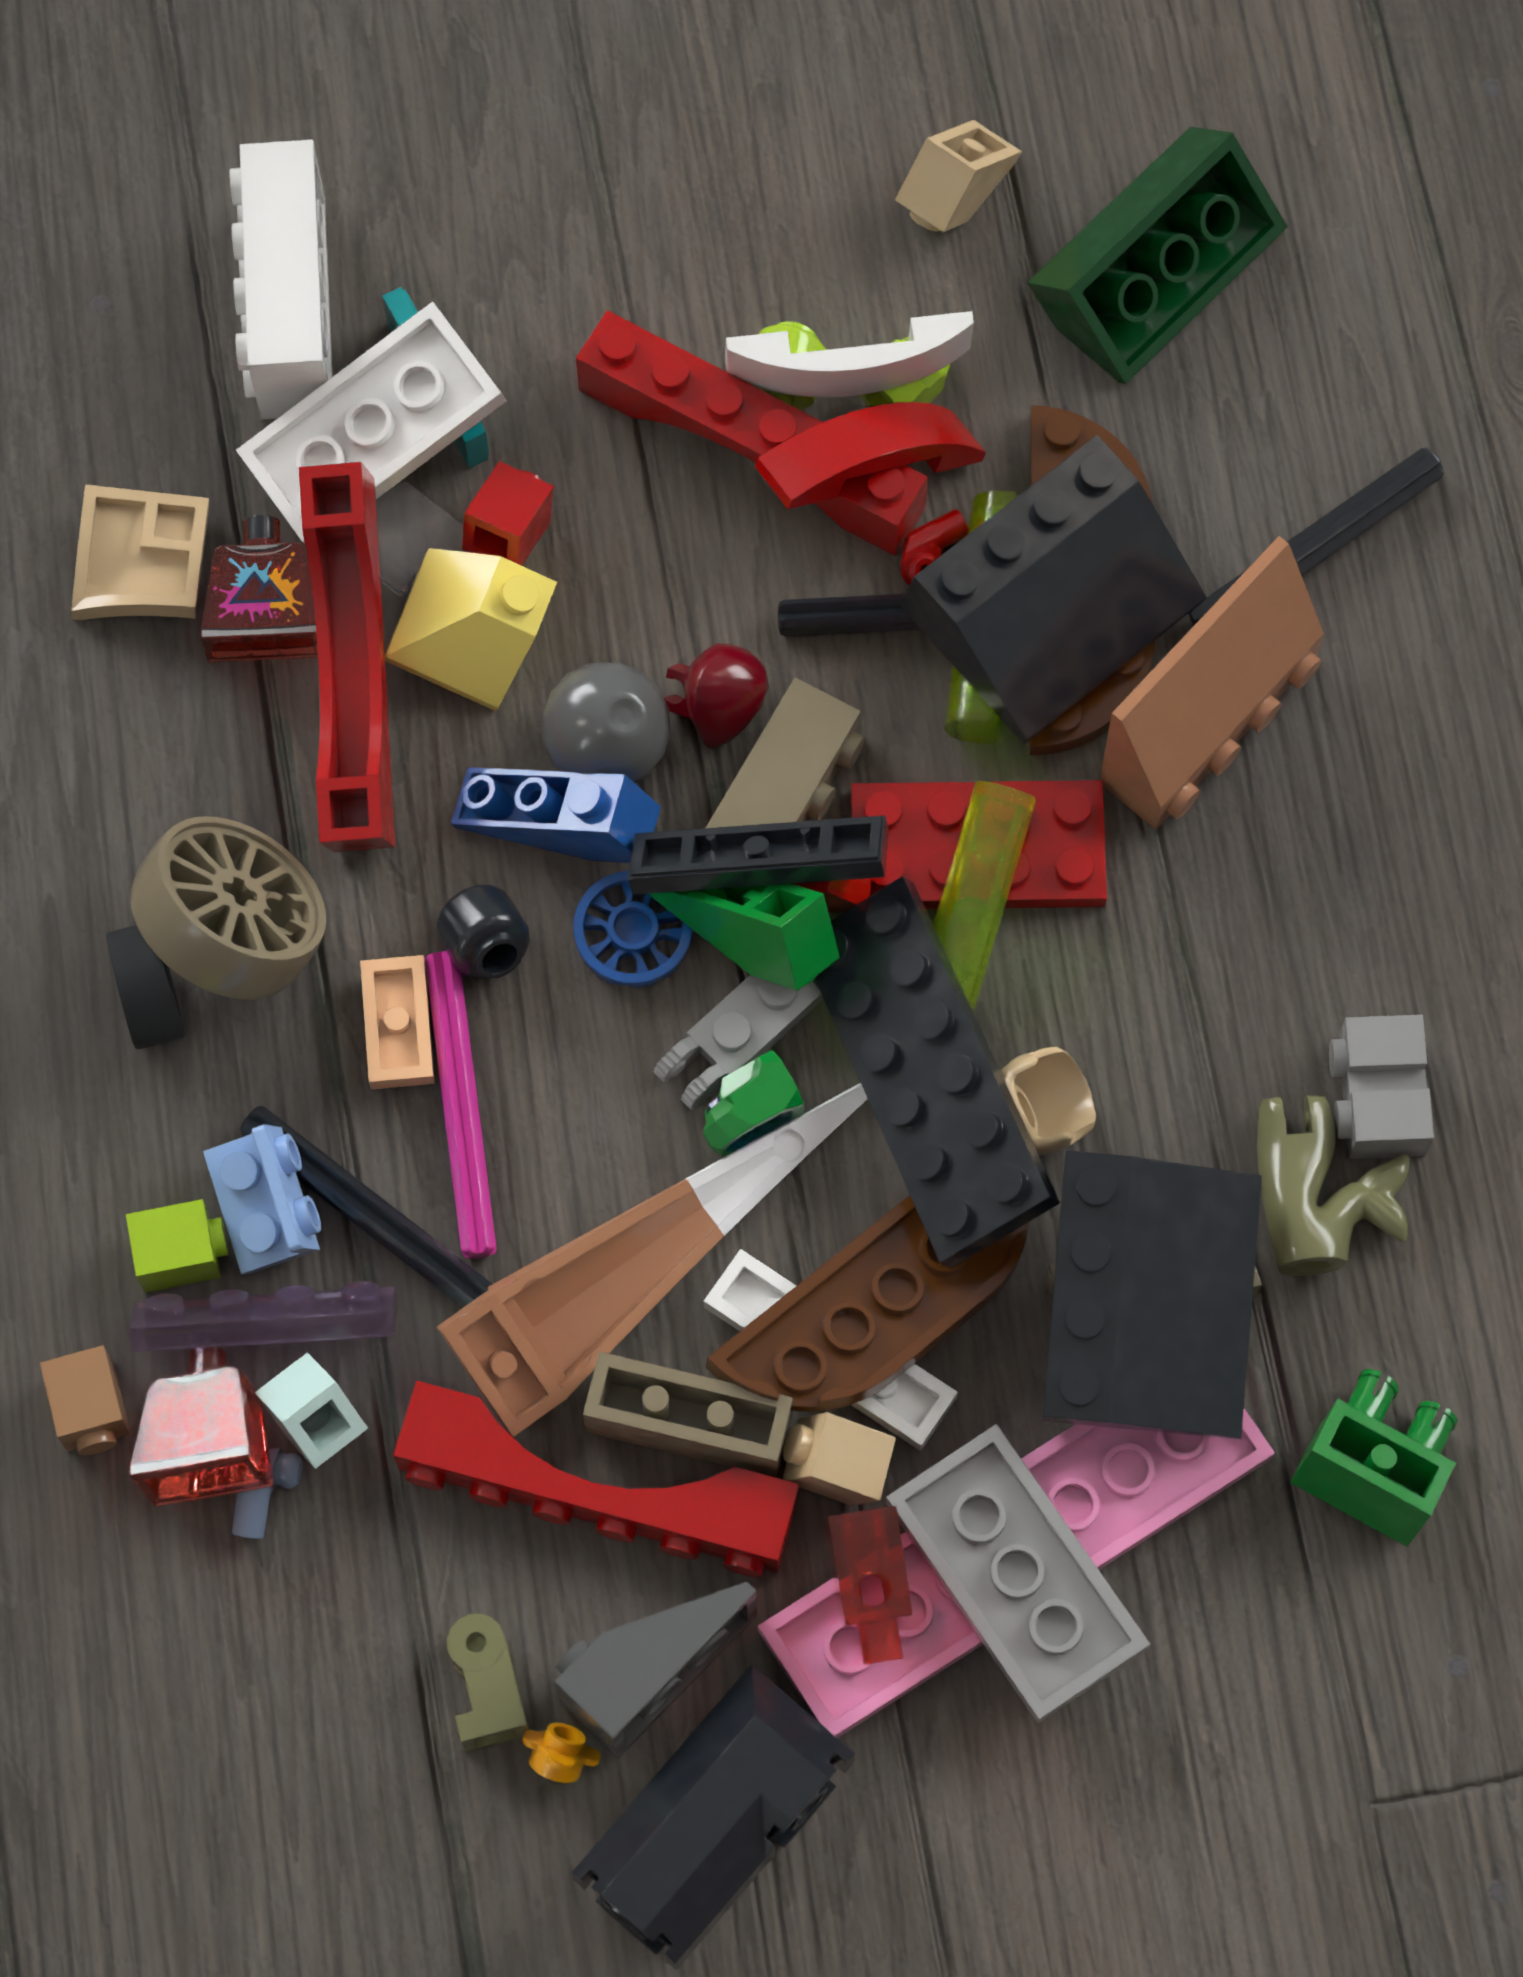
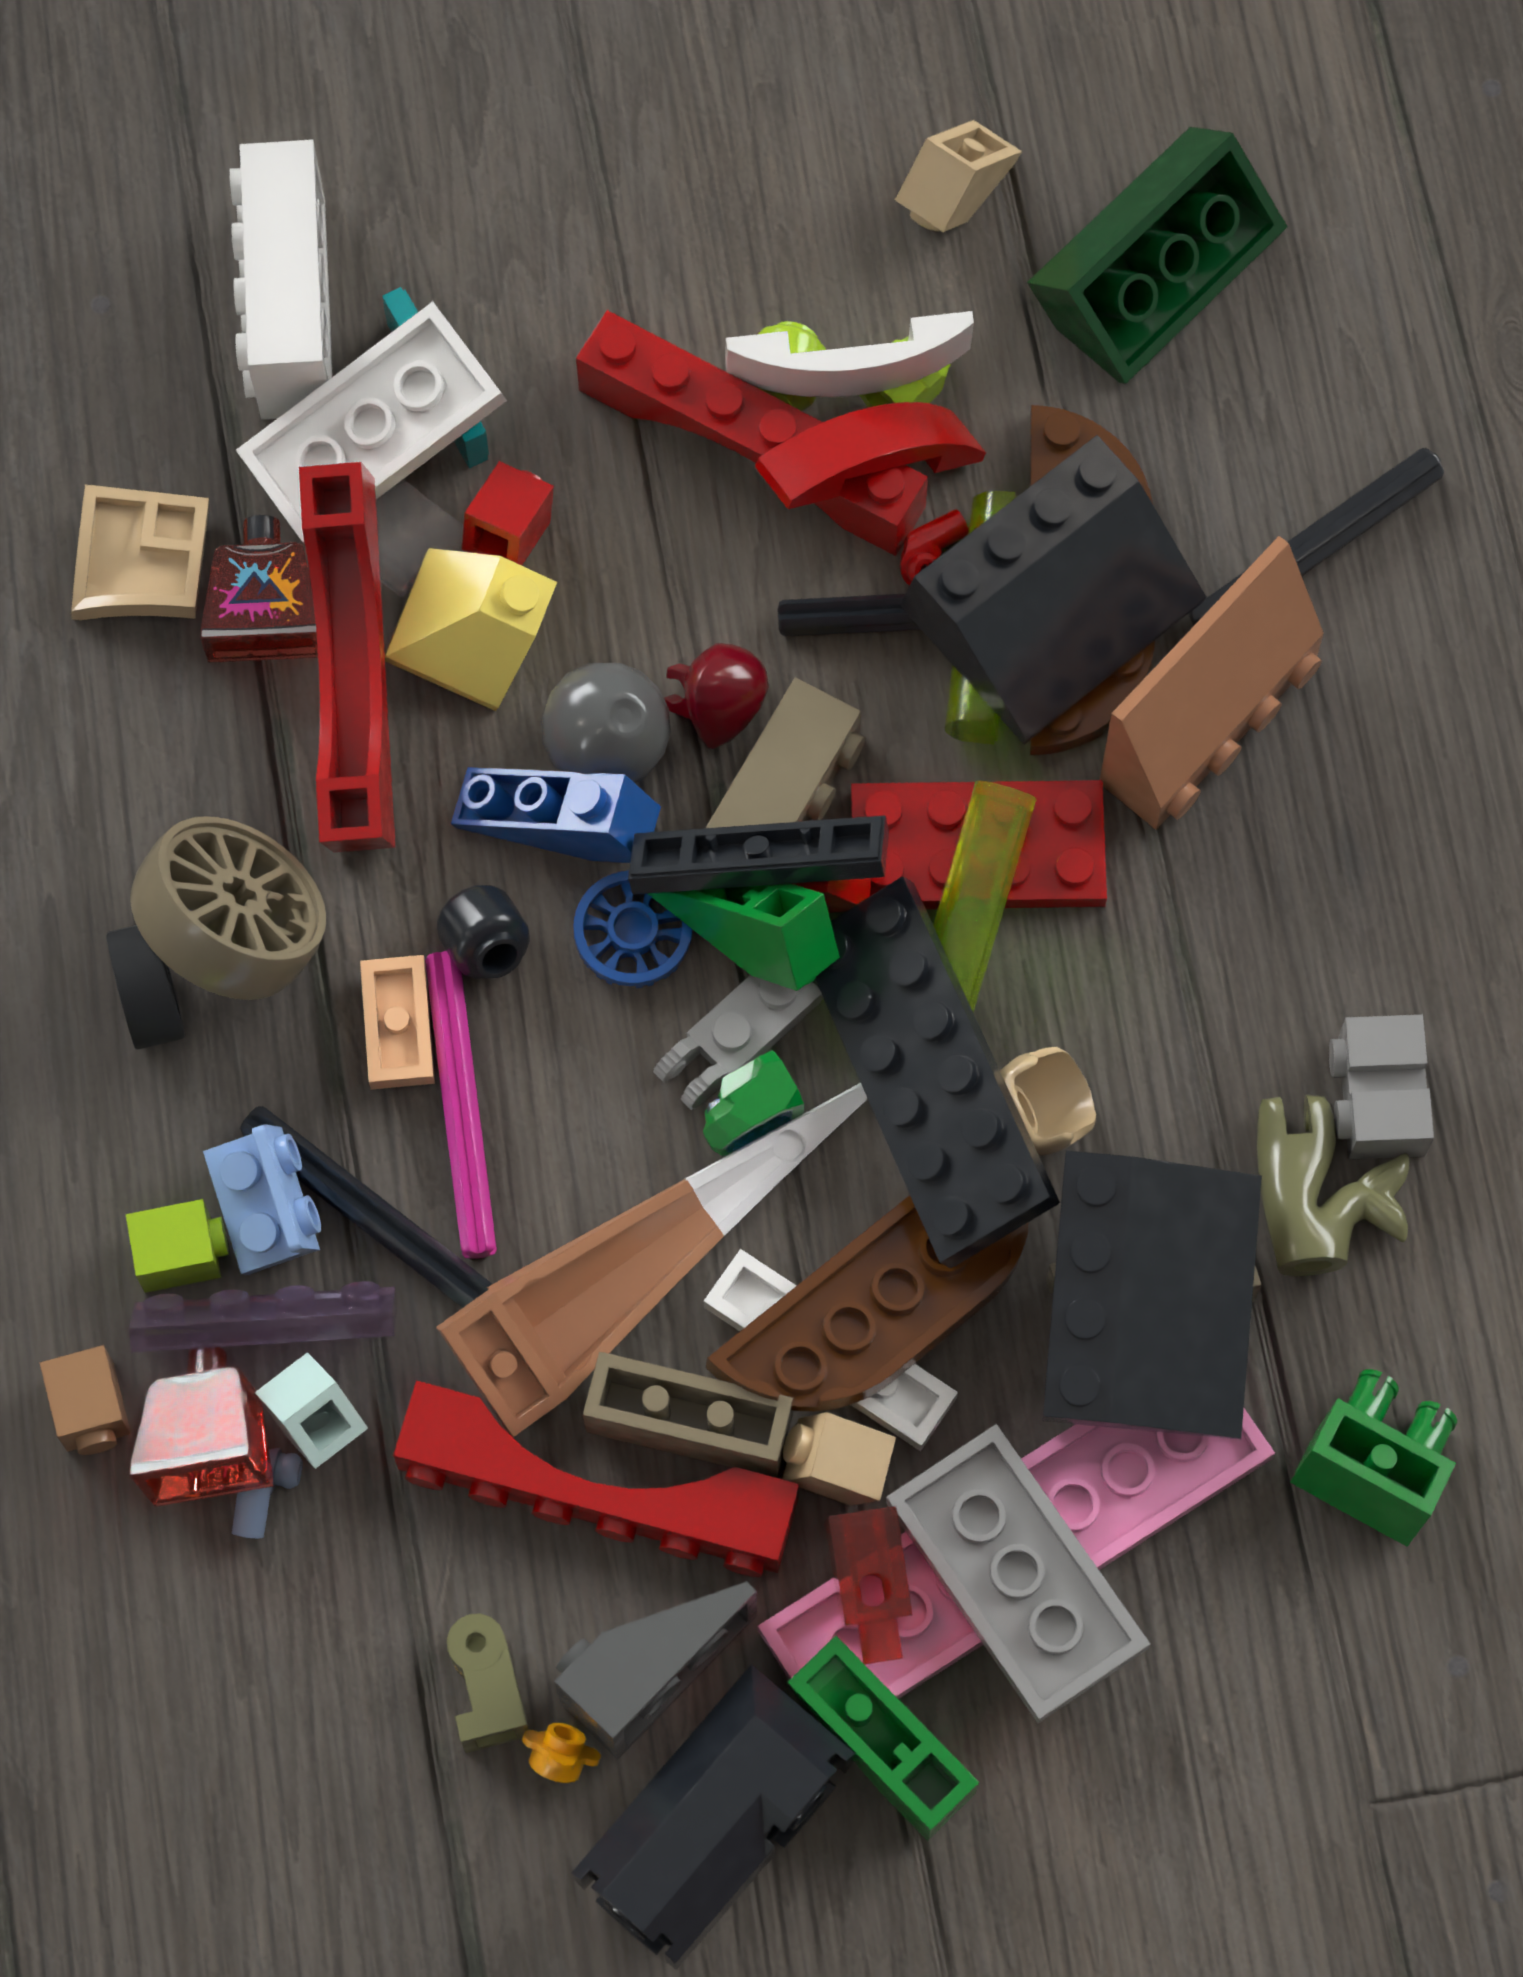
(887, 1739): none -> green slope

